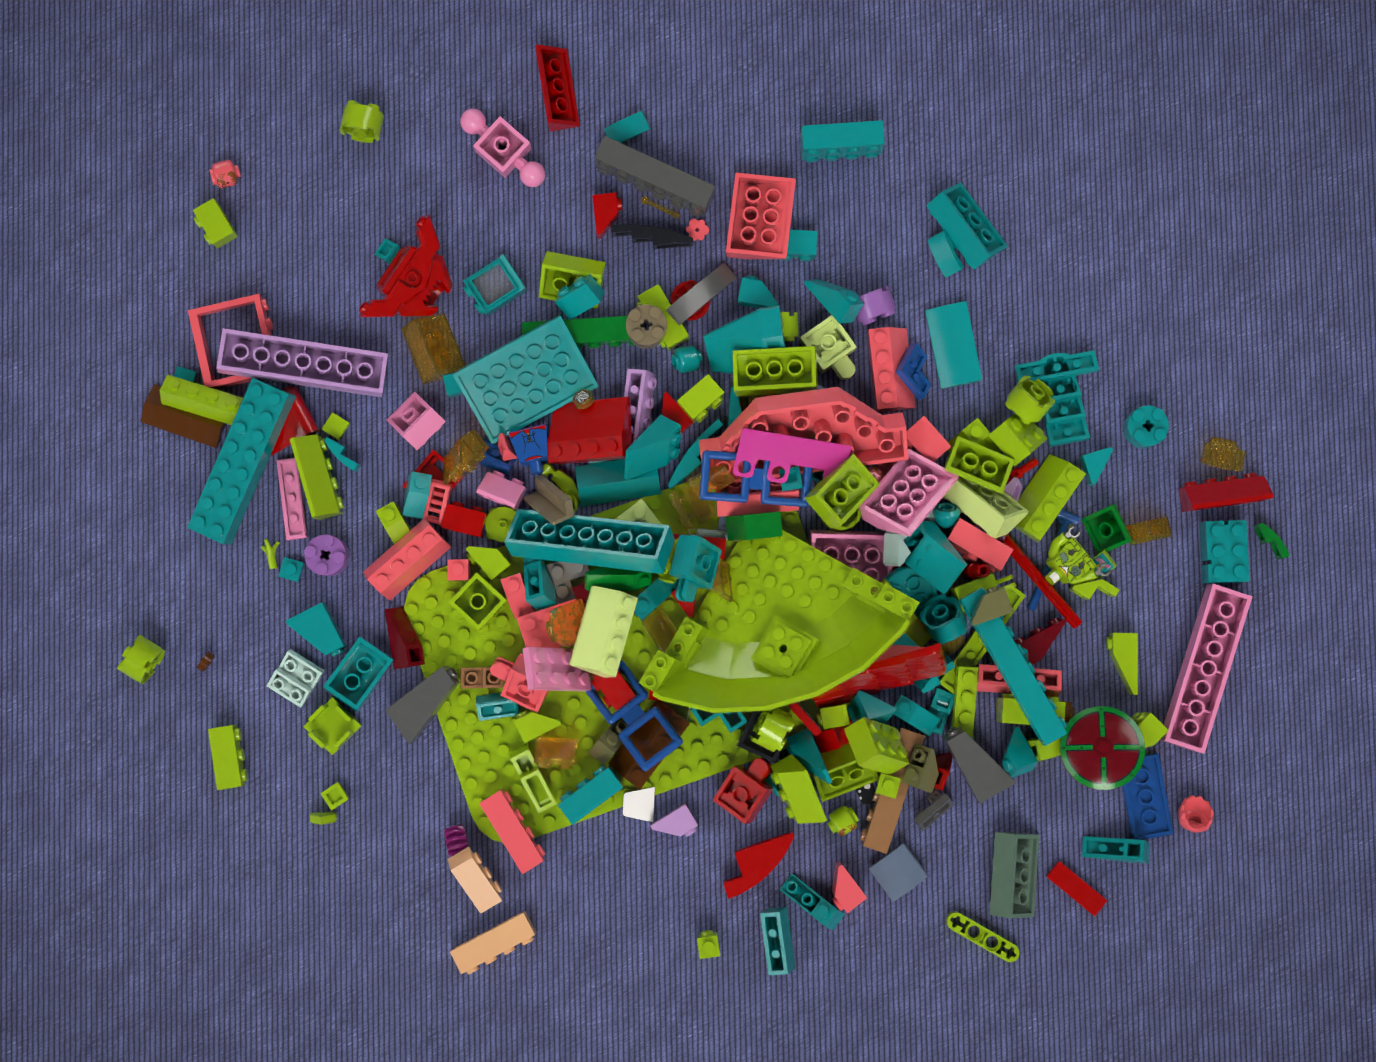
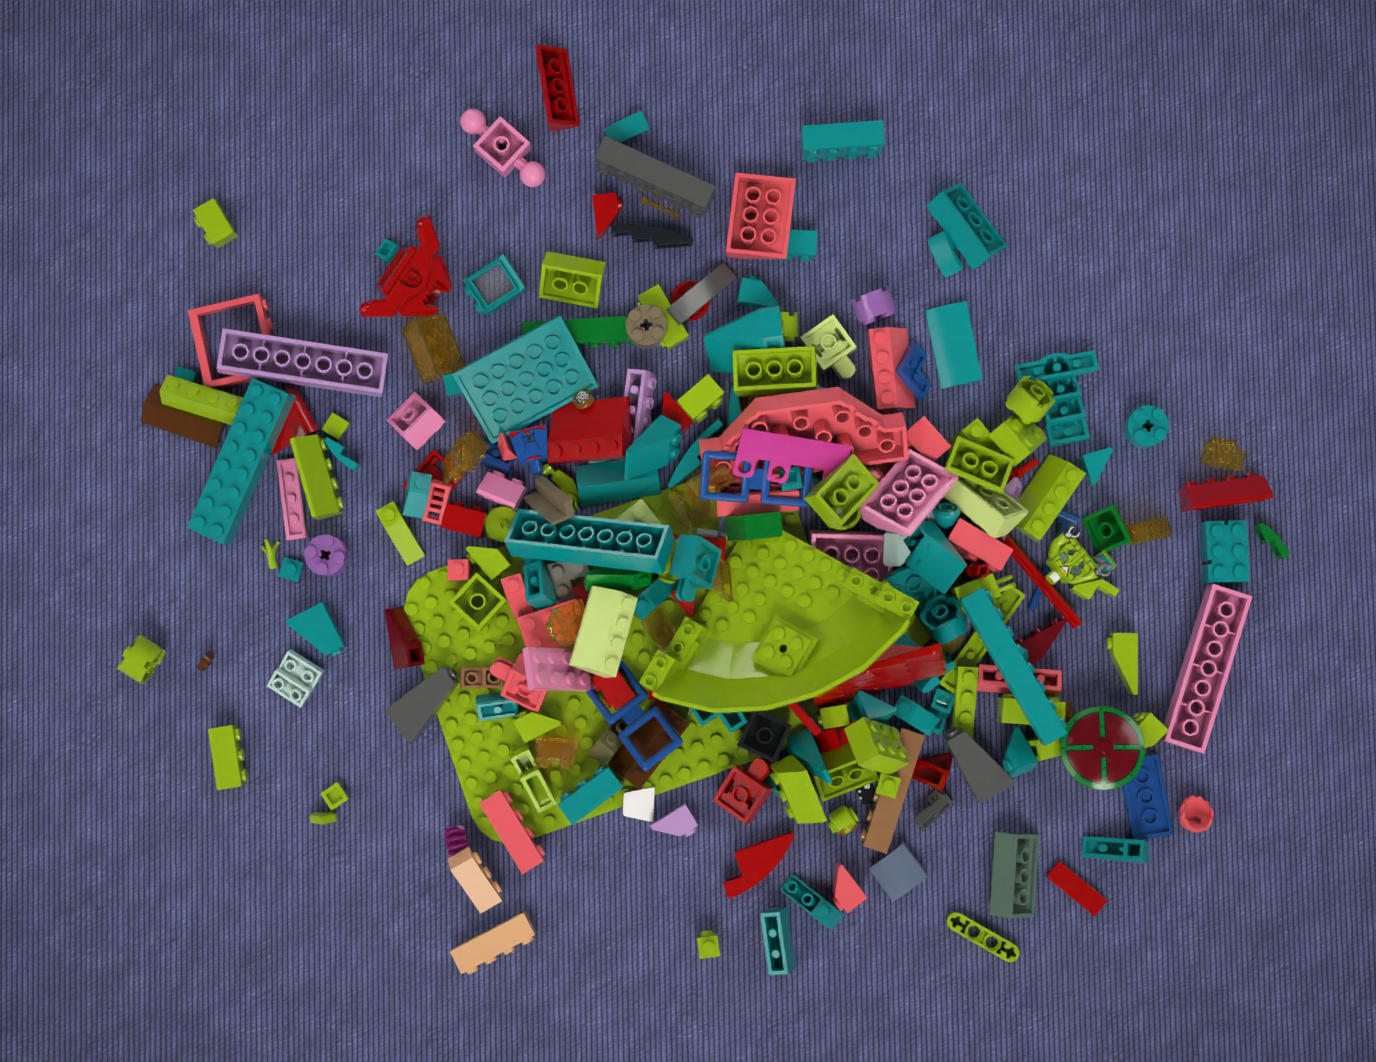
(224, 174): coral head -> none
(331, 726): lime panel -> none
(358, 674): teal slope -> none
(362, 122): lime brick -> none
(406, 559): coral slope -> none
(579, 296): teal brick -> none
(686, 359): teal head -> none
(700, 225): coral plant -> none
(772, 728): lime brick -> none
(839, 301): teal slope -> none
(922, 770): olive slope -> none
(991, 606): olive slope -> none

